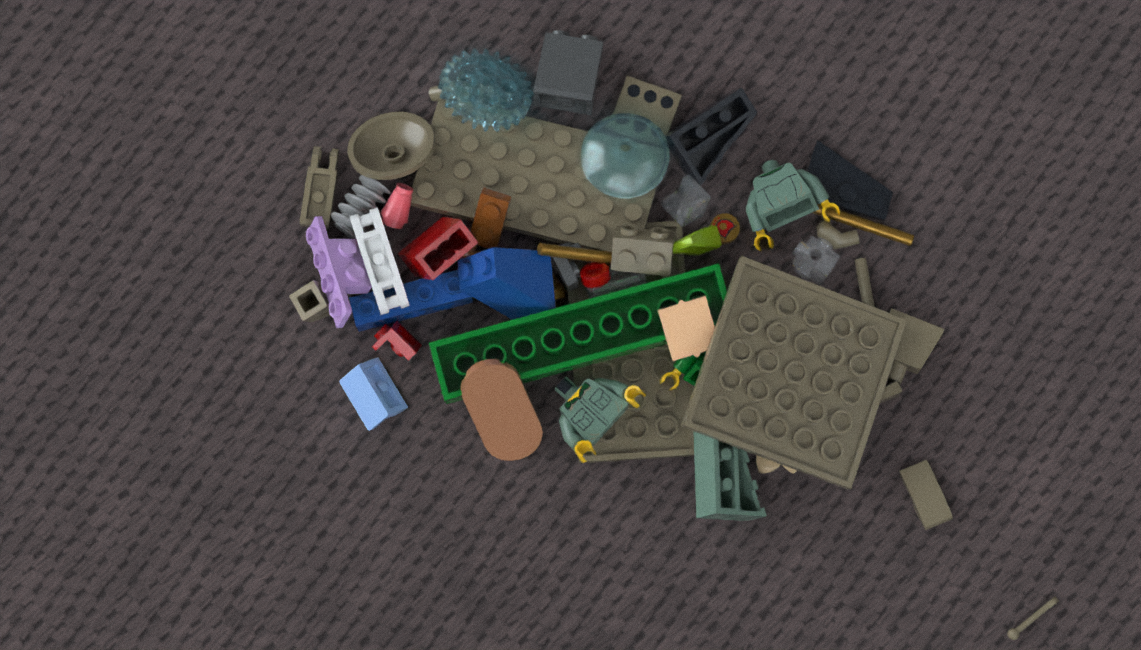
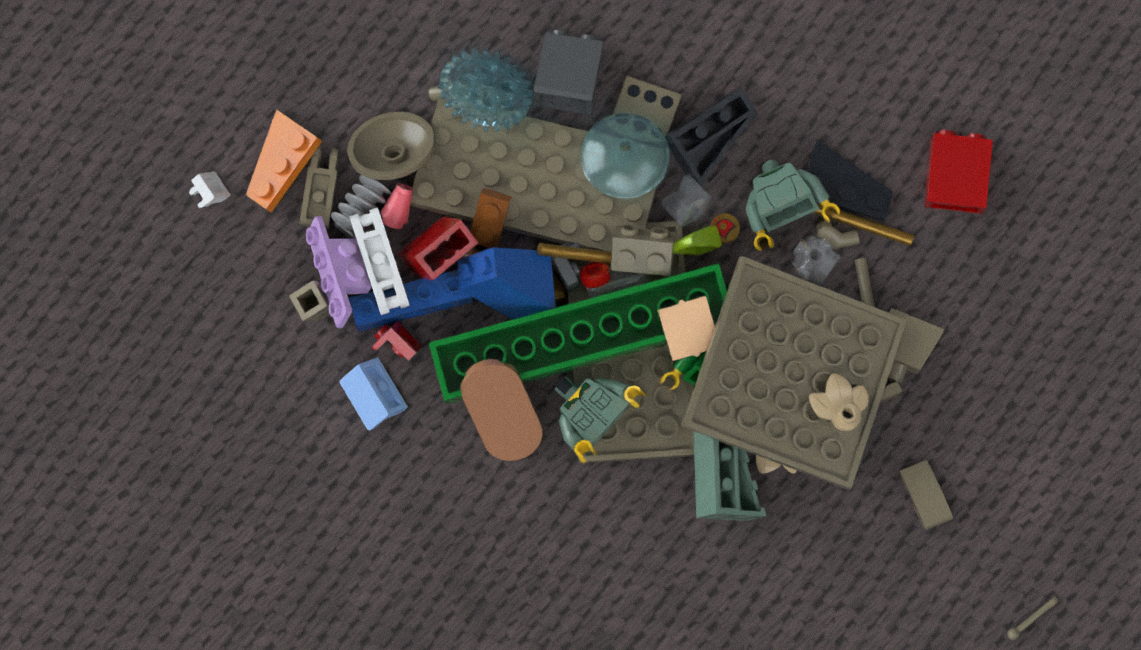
(210, 189): none -> white tile
(281, 160): none -> orange wing
(840, 398): none -> tan plate
(958, 172): none -> red brick

